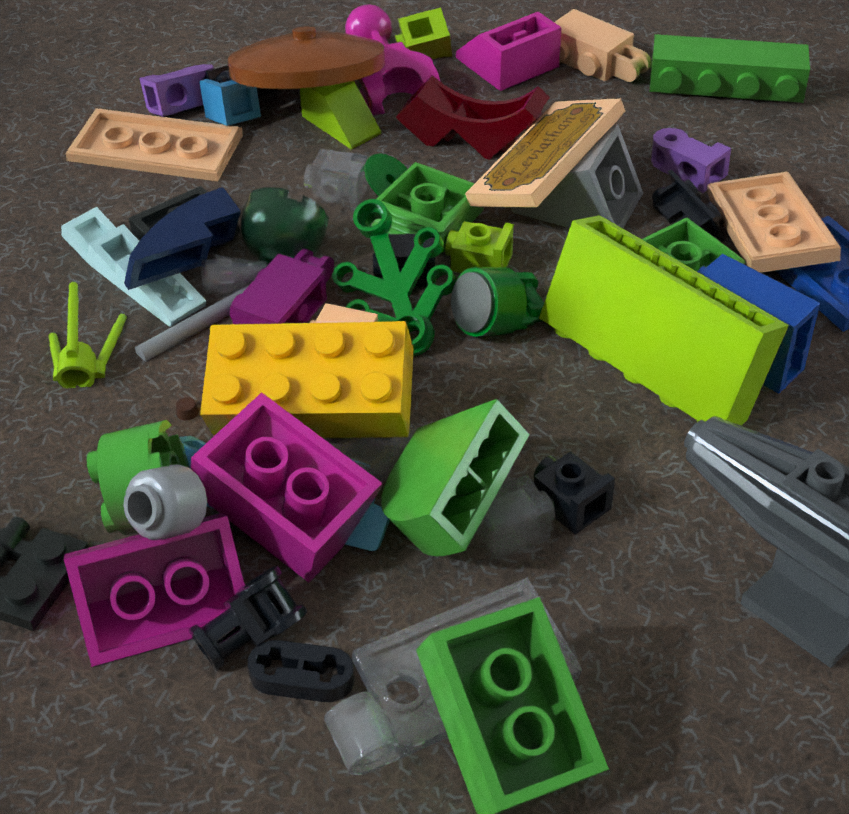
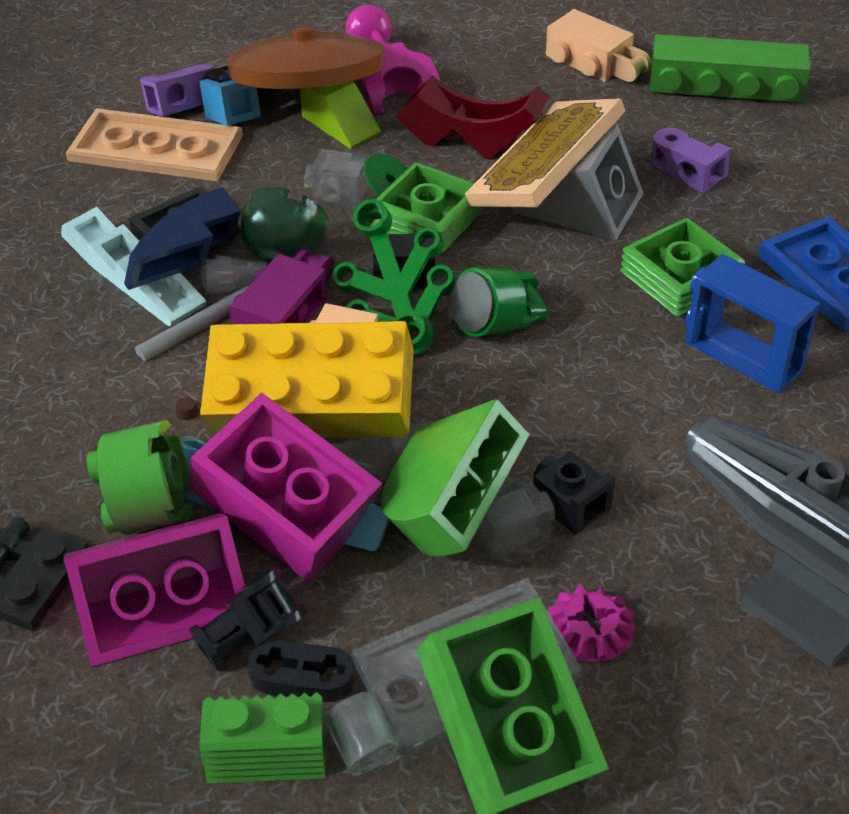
(76, 361): lime plant -> none
(165, 502): light grey head -> none
(263, 738): none -> bright green brick
(426, 34): lime brick -> none
(479, 246): lime brick -> none
(514, 51): dark pink slope -> none
(615, 627): none -> dark pink gear
(661, 322): lime brick -> none
(685, 200): black hinge -> none
(773, 223): light nougat tile -> none

